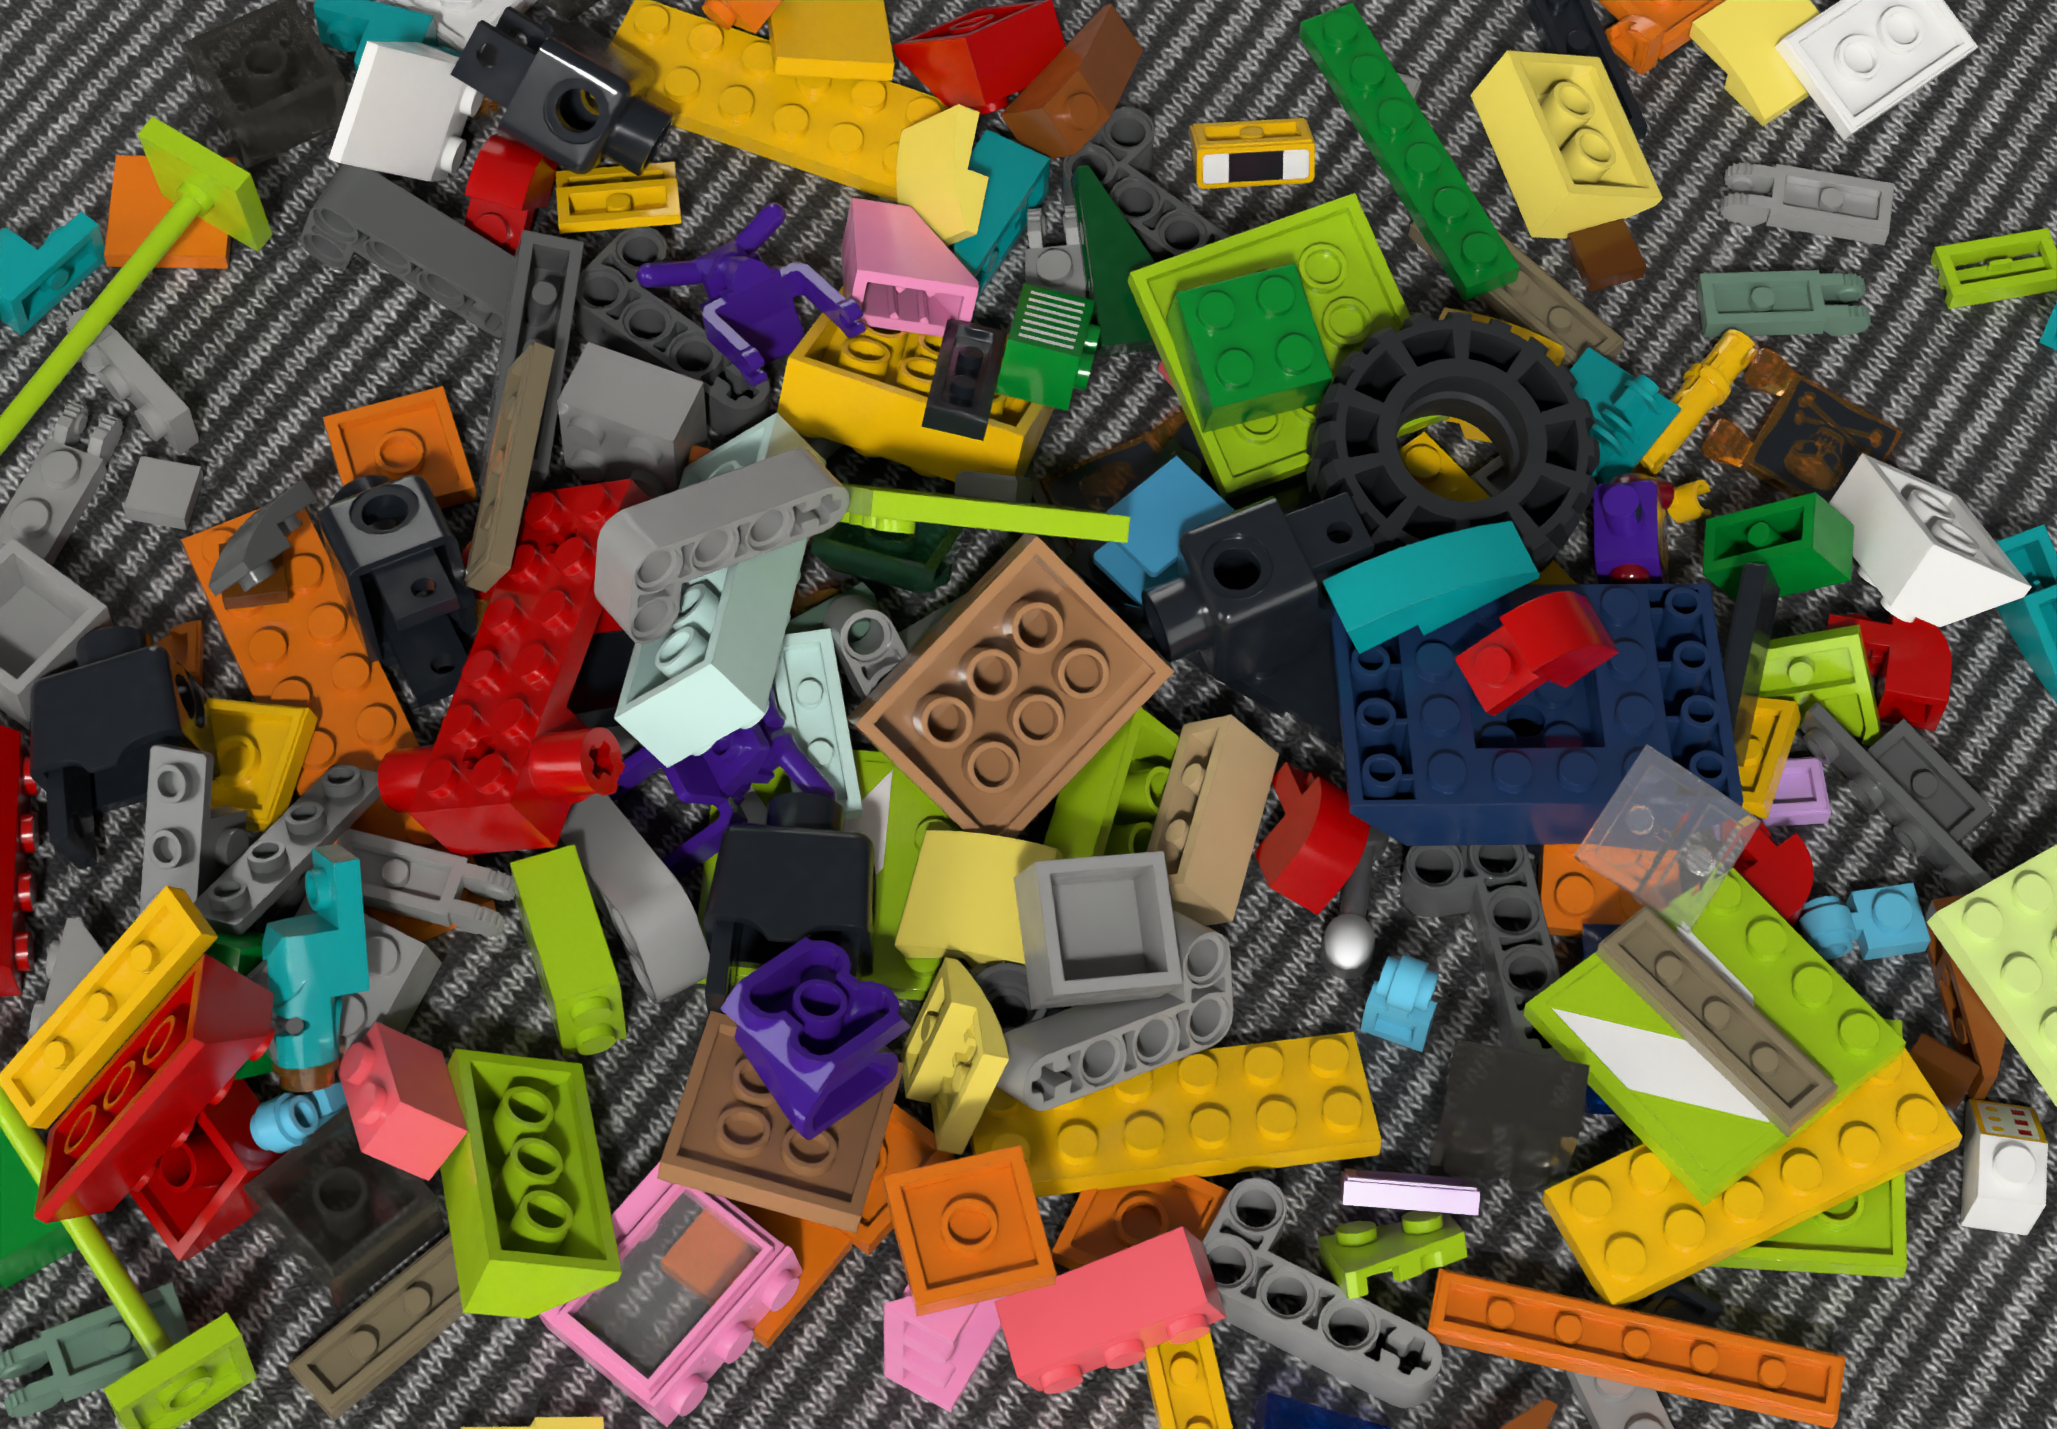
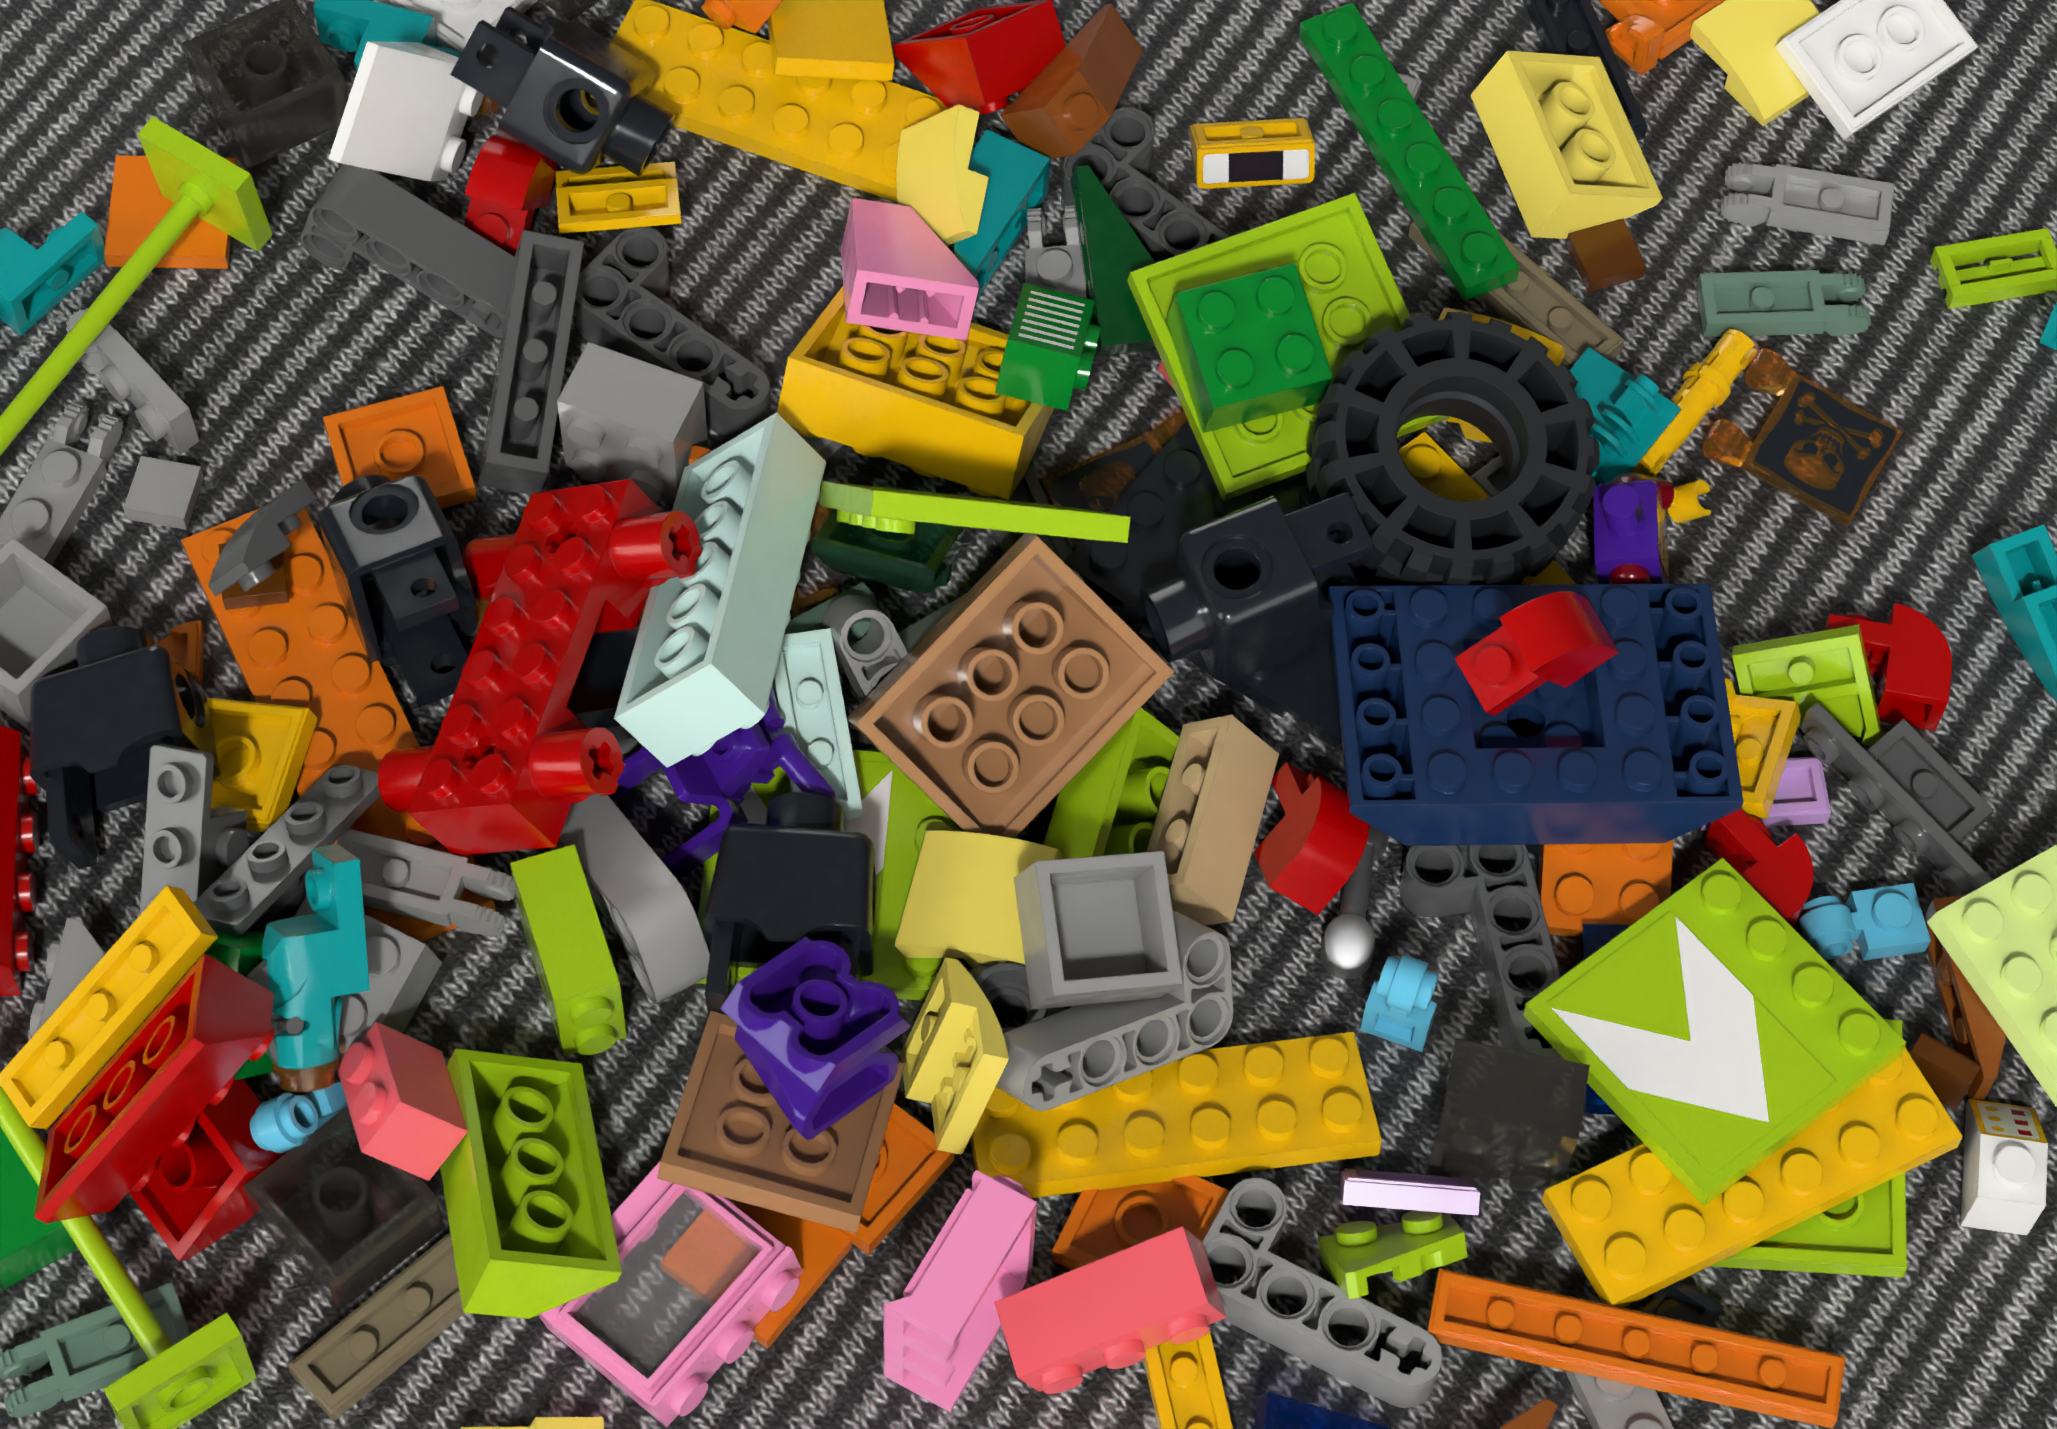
(509, 467): dark tan tile -> none
(705, 528): light grey beam -> none
(752, 305): dark purple piece -> none
(964, 379): black tile -> none
(969, 1230): orange plate -> none
(993, 486): light grey tile -> none
(1159, 515): dark azure piece -> none
(1429, 582): teal slope -> none
(1667, 838): clear slope -> none
(1717, 1021): dark tan tile -> none
(1748, 649): black tile -> none
(1797, 537): green brick -> none
(1923, 547): white slope -> none

